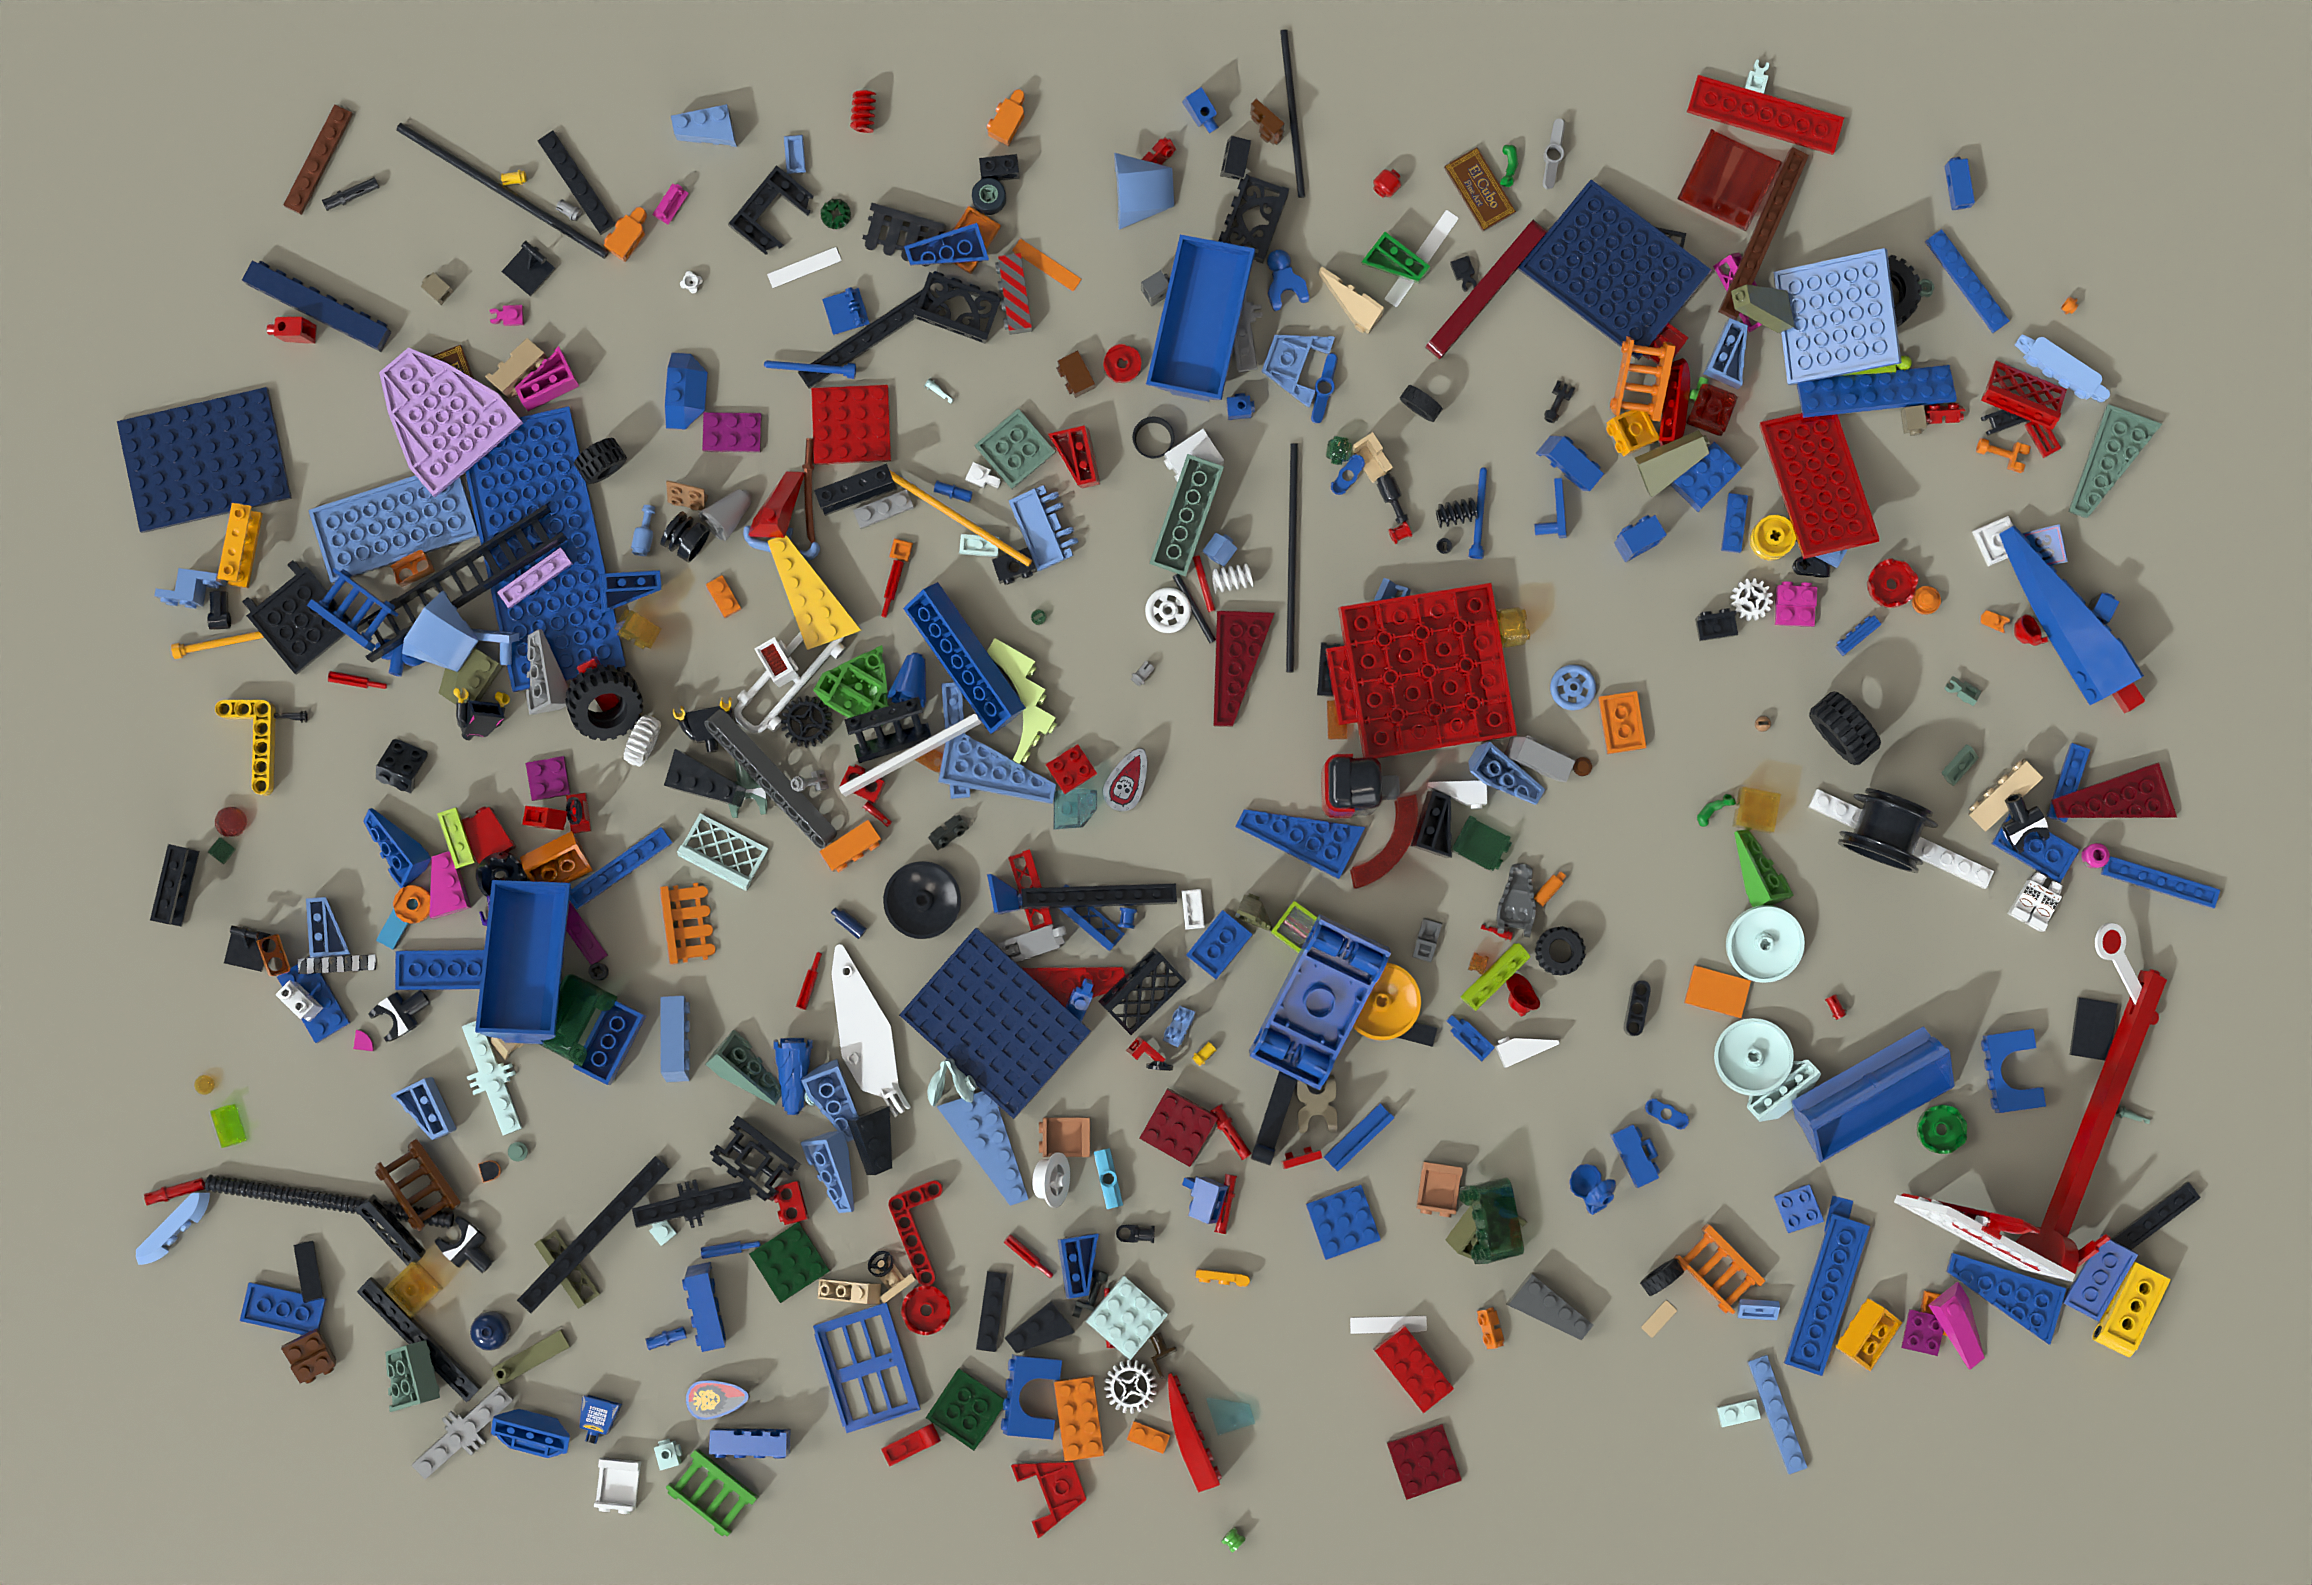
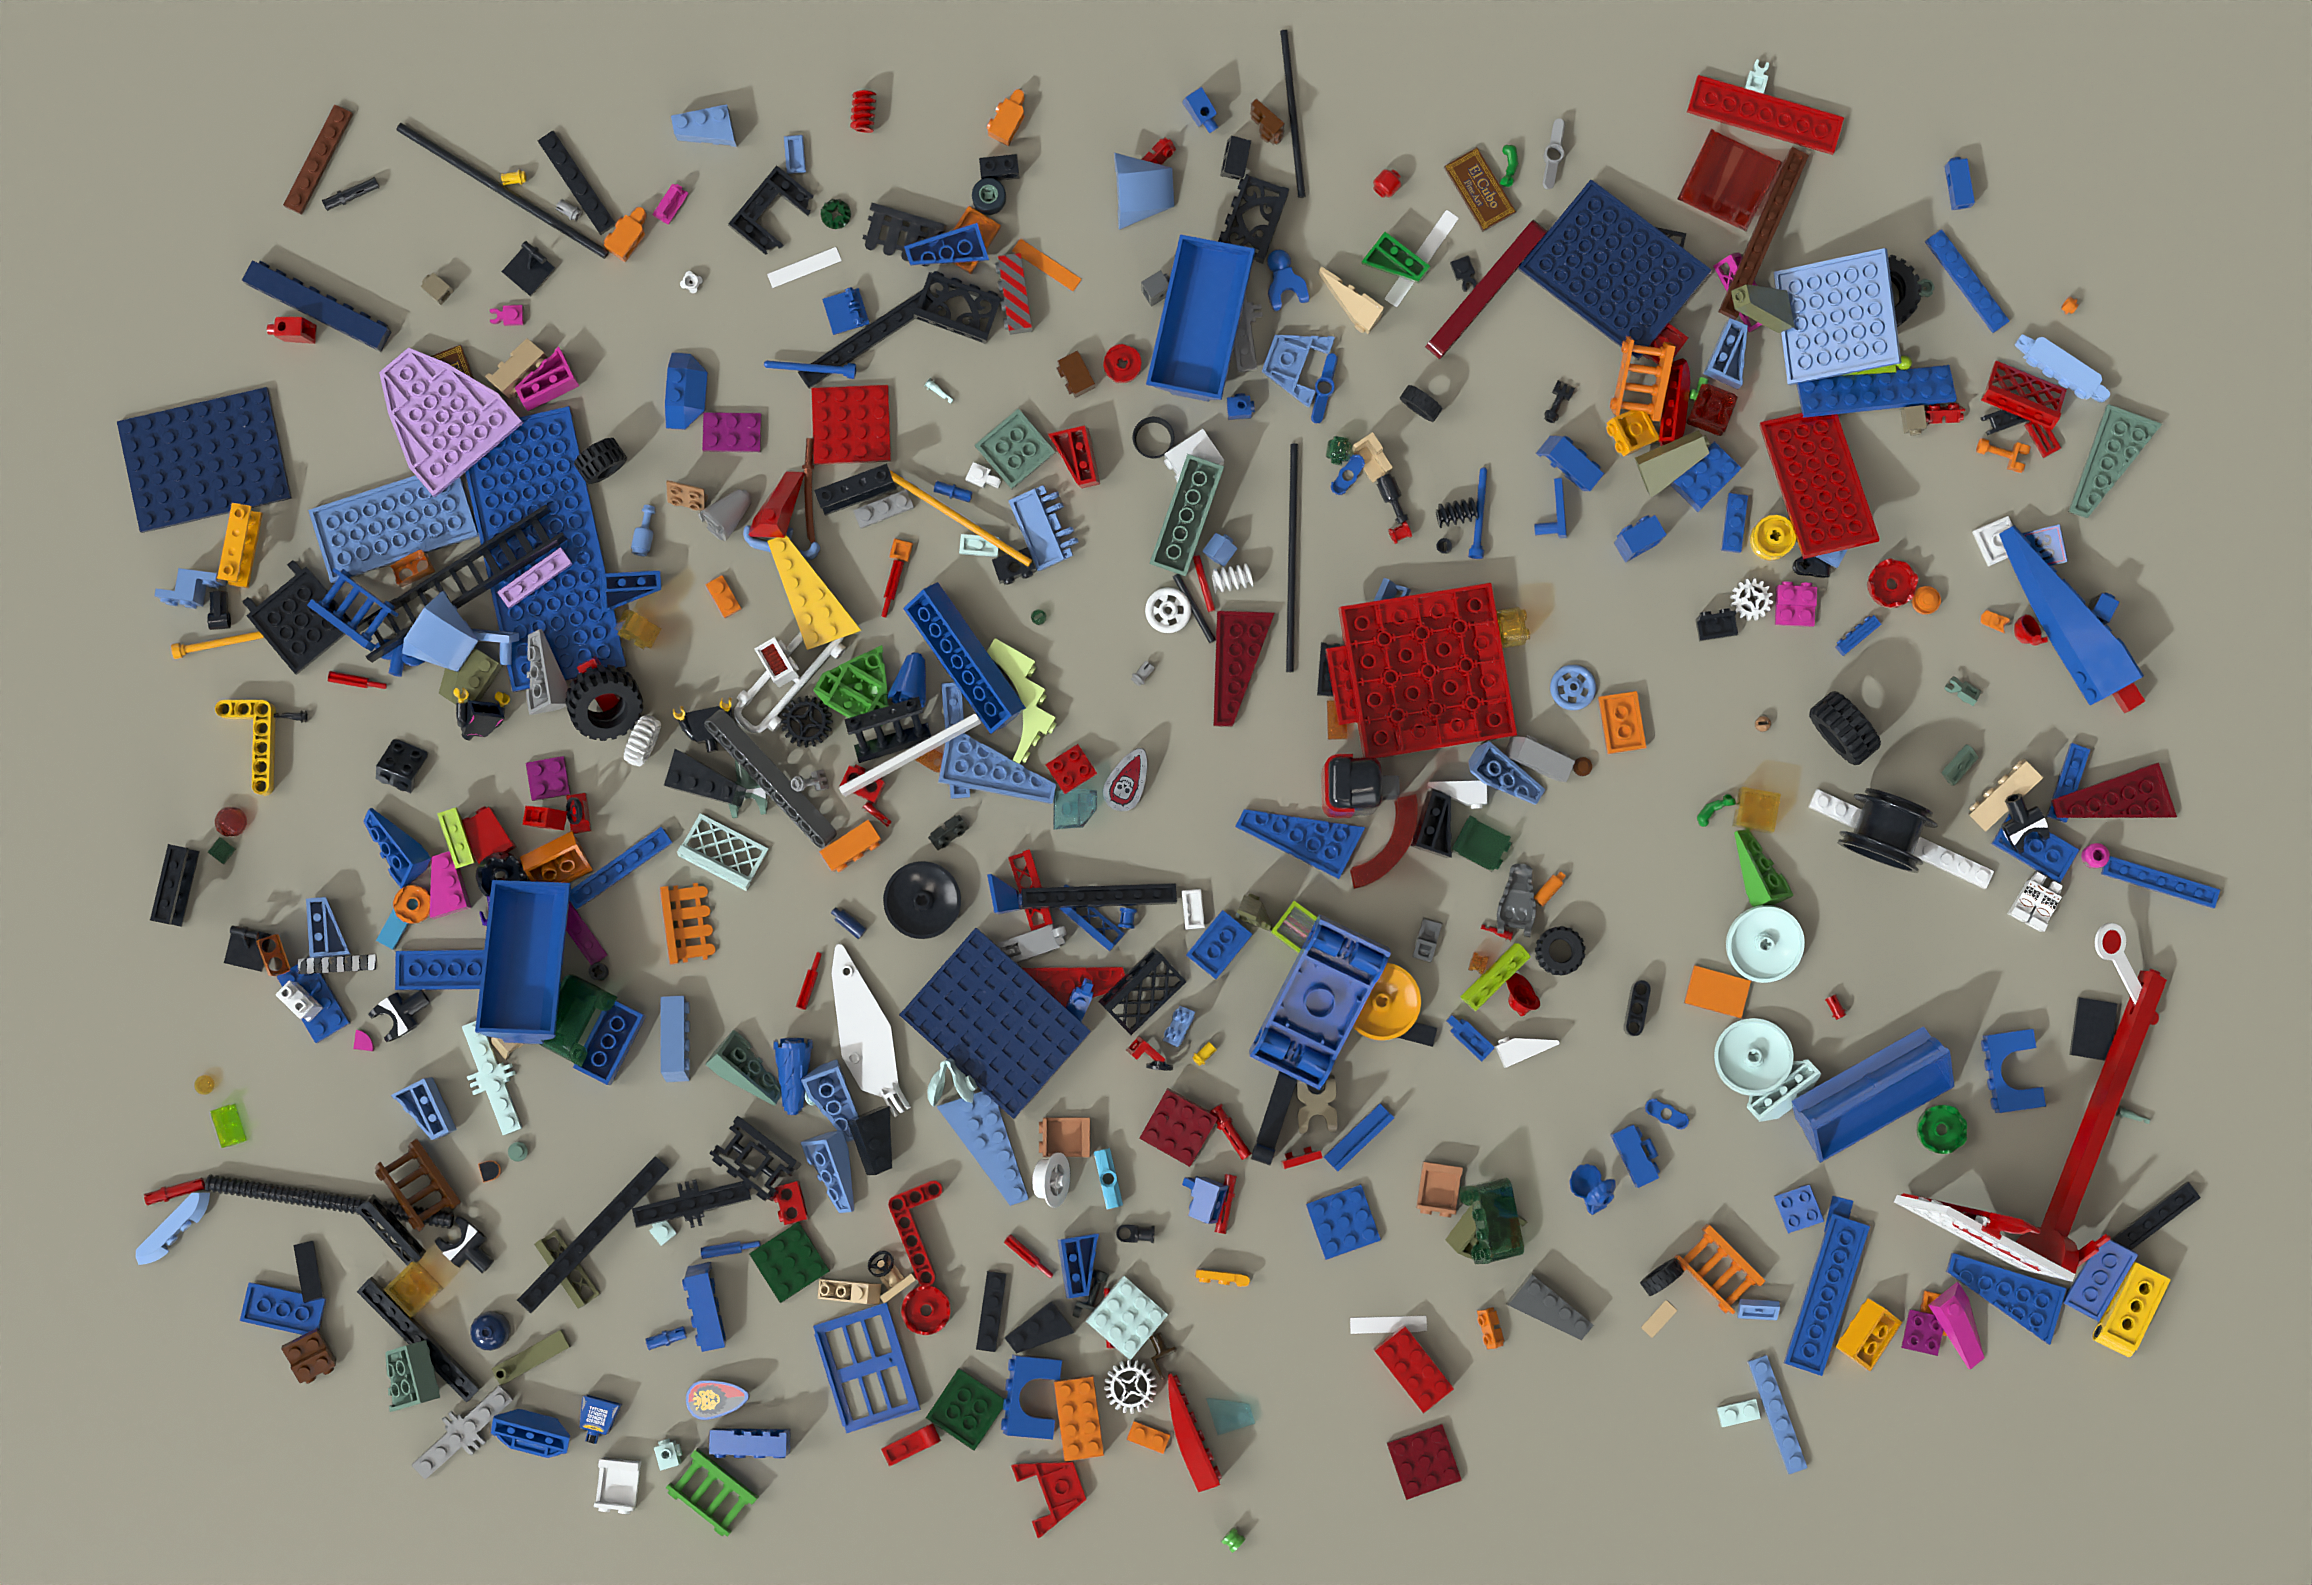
(682, 535): black wheel -> none

